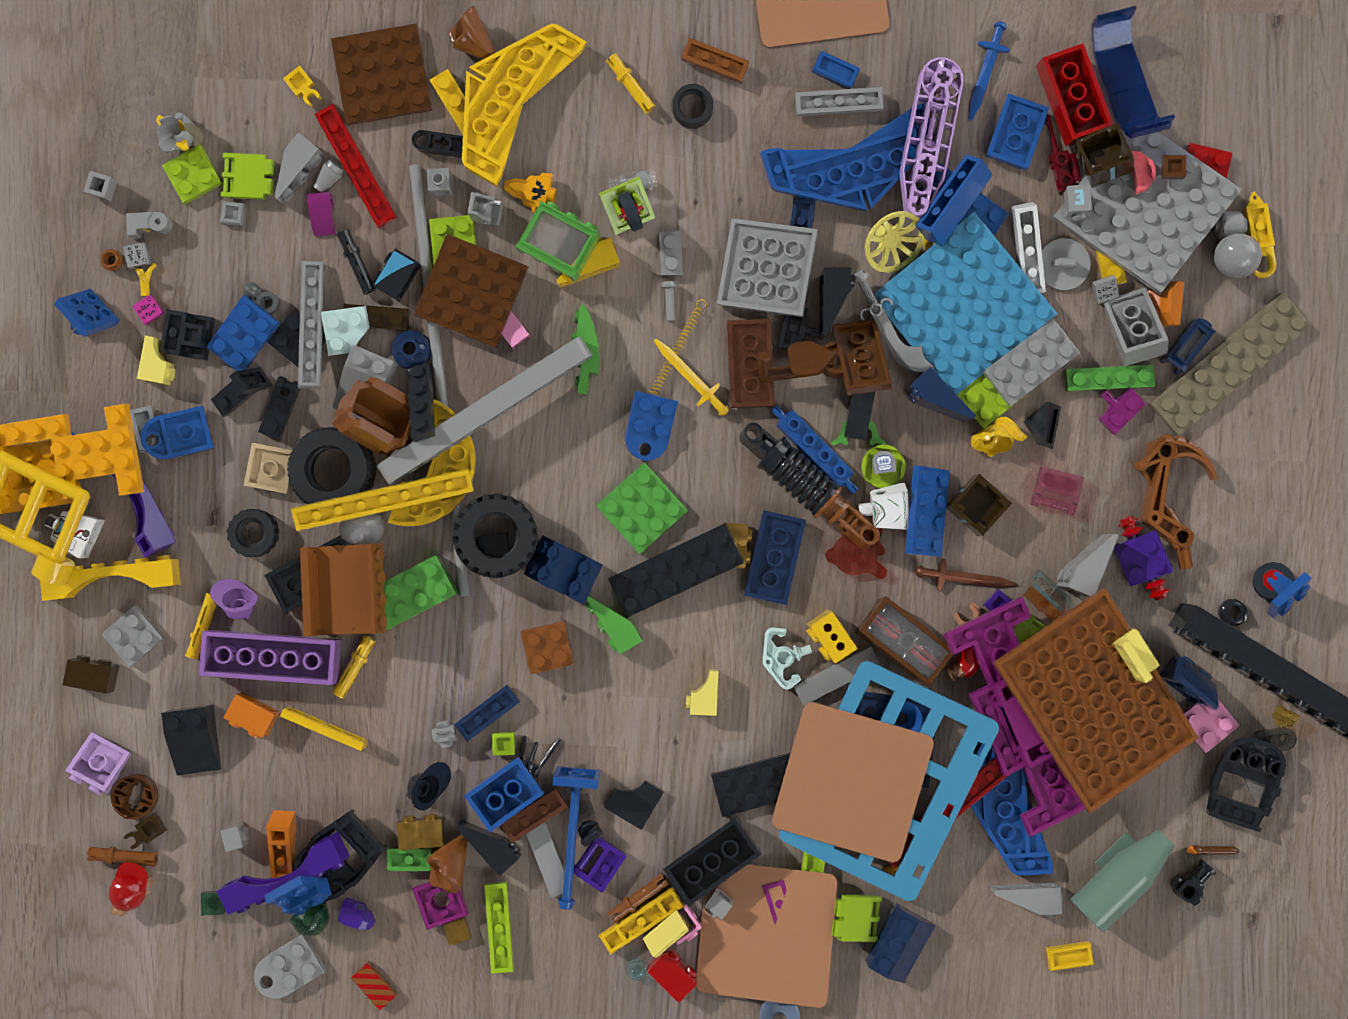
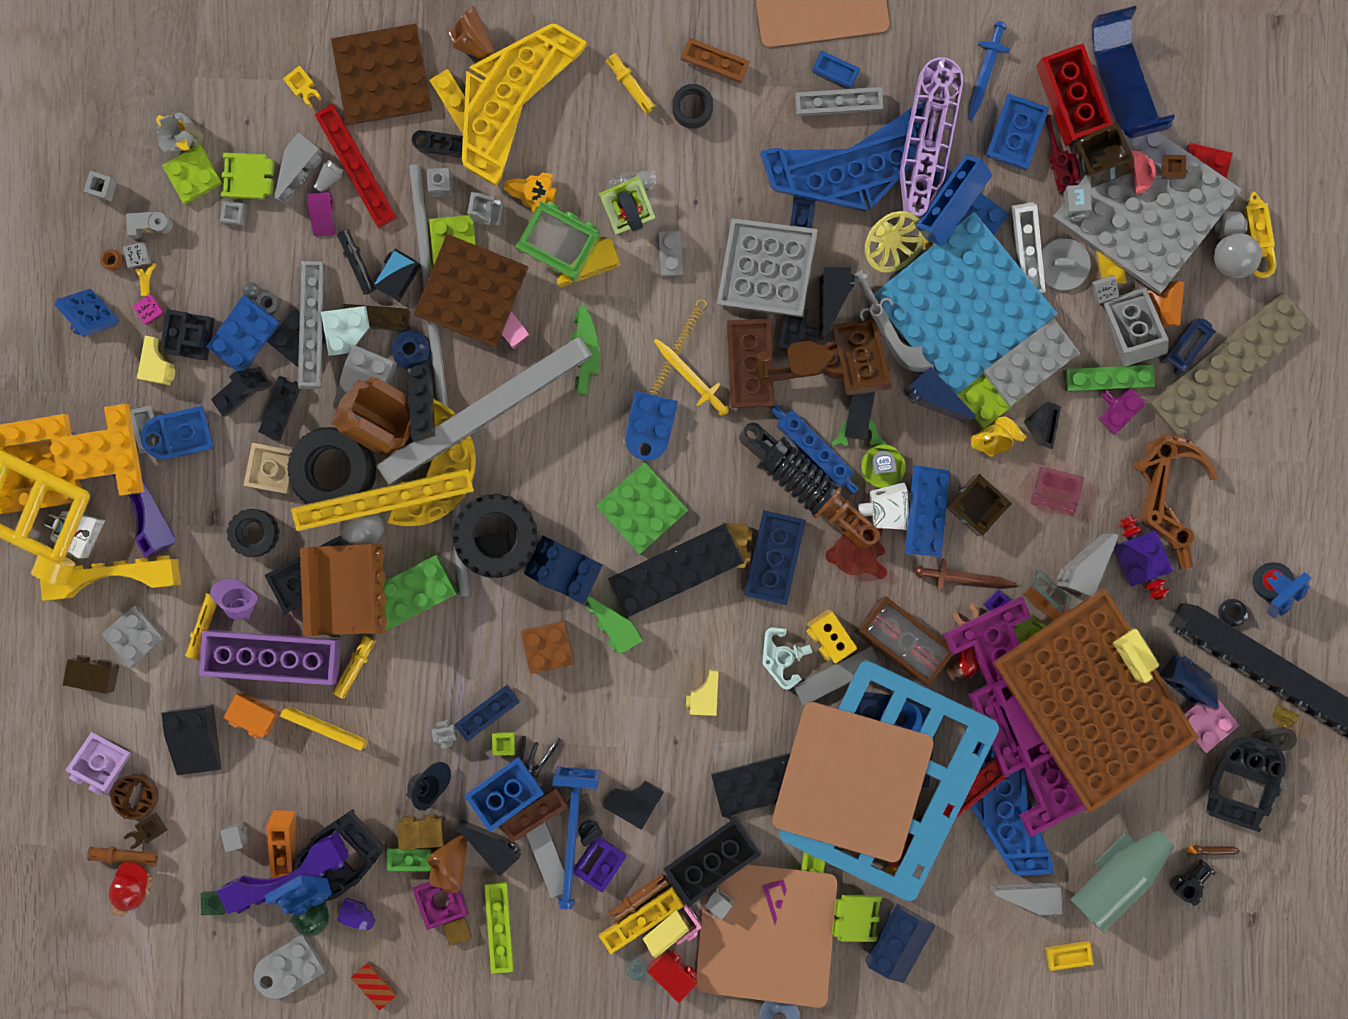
(669, 296): light grey piece -> none

